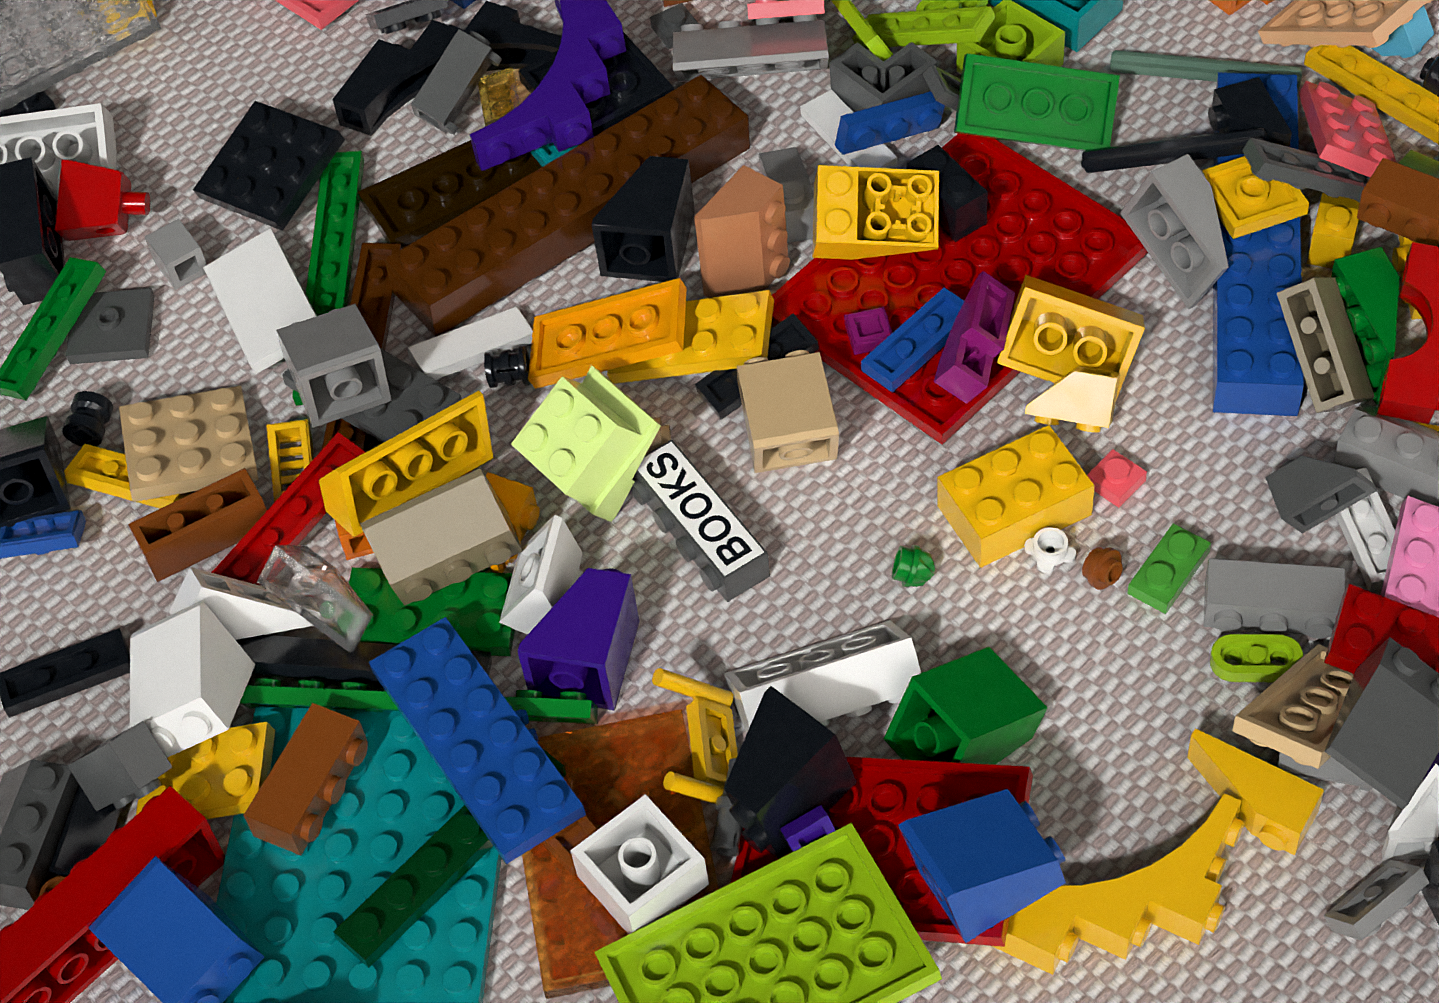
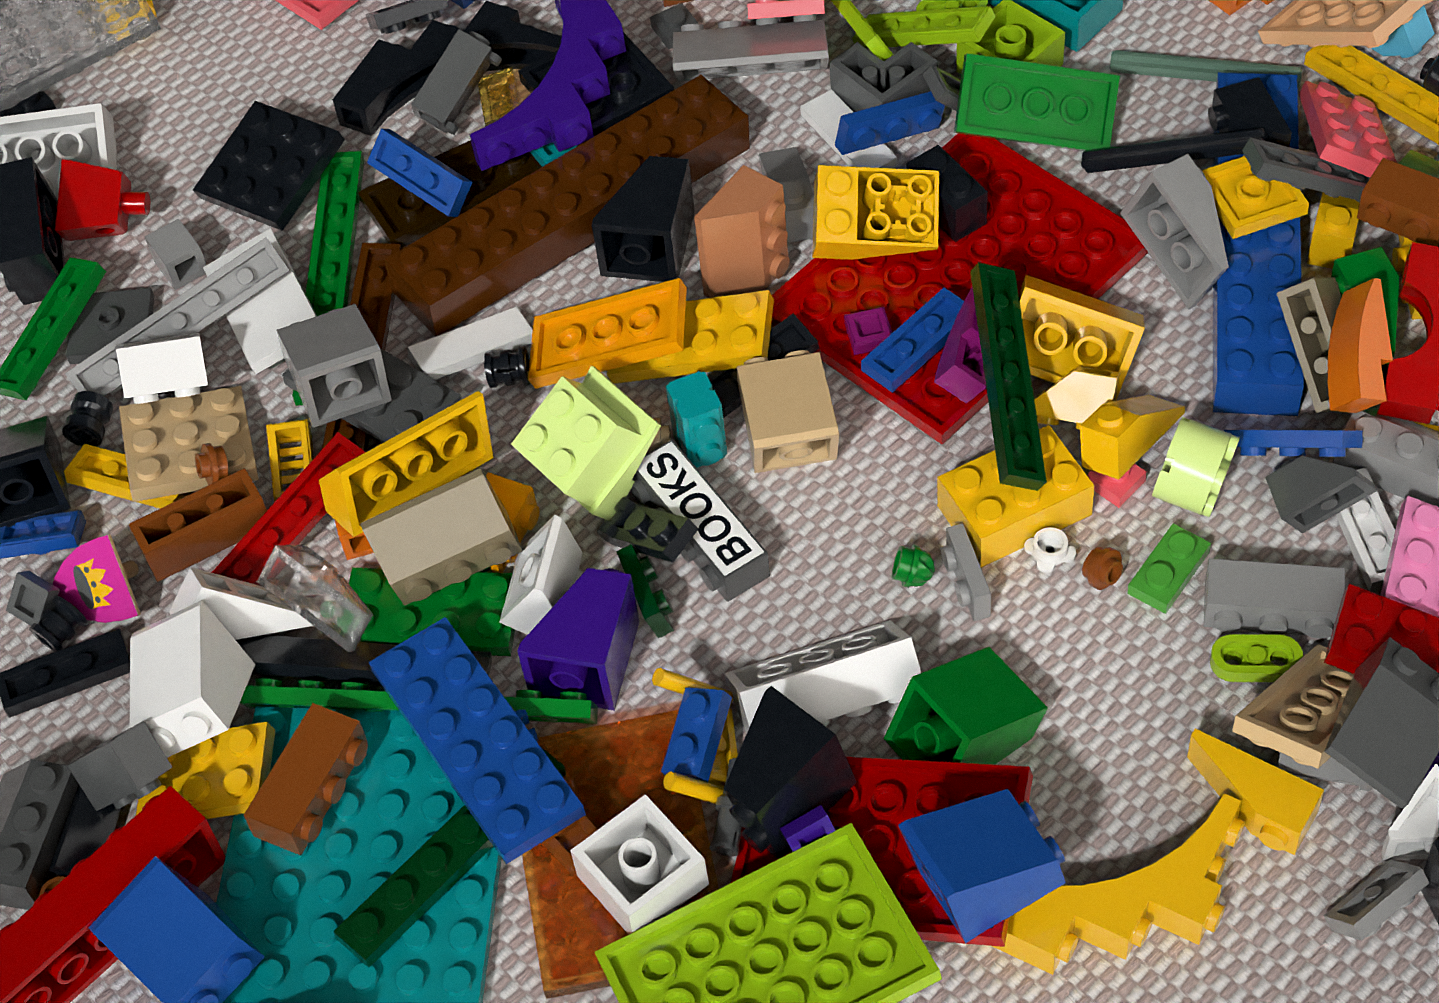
(31, 597): none -> dark grey plate
(58, 624): none -> black bush
(98, 581): none -> dark pink shield
(161, 366): none -> white brick
(186, 313): none -> light grey plate
(211, 463): none -> dark orange plate
(419, 172): none -> blue plate
(648, 530): none -> black plate
(652, 603): none -> dark green plate
(697, 419): none -> teal brick
(697, 733): none -> blue plate
(971, 584): none -> light grey plate
(1007, 377): none -> dark green plate
(1124, 431): none -> yellow slope
(1195, 466): none -> yellowish green brick
(1294, 442): none -> blue plate
(1358, 349): none -> orange slope

